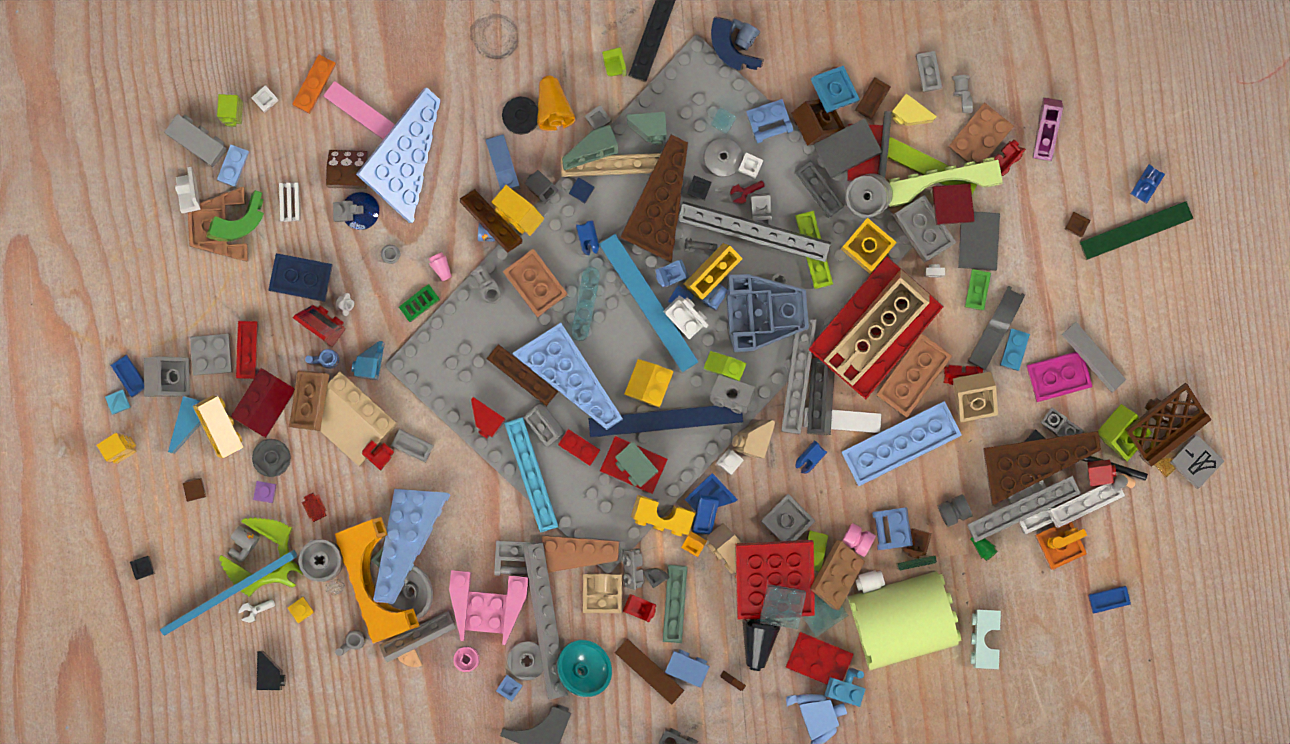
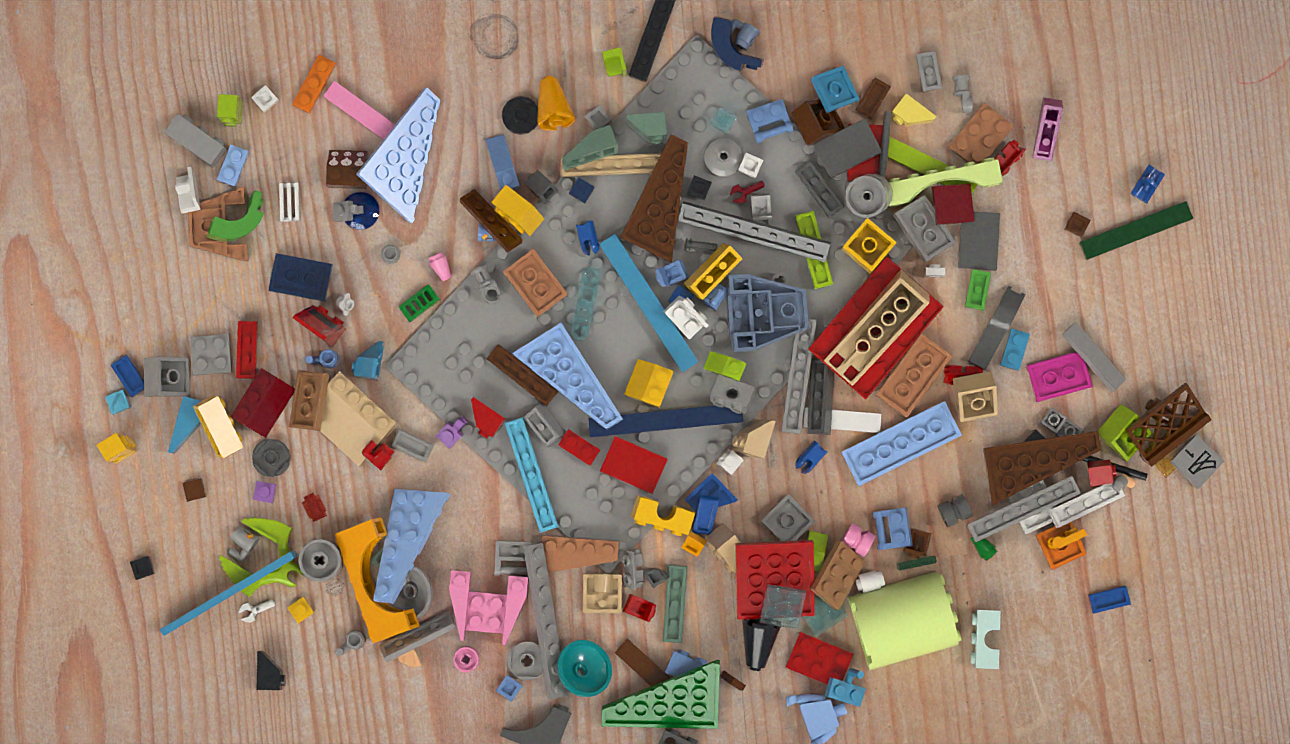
(451, 432): none -> medium lavender plate
(636, 465): sand green slope -> none
(678, 702): none -> wing

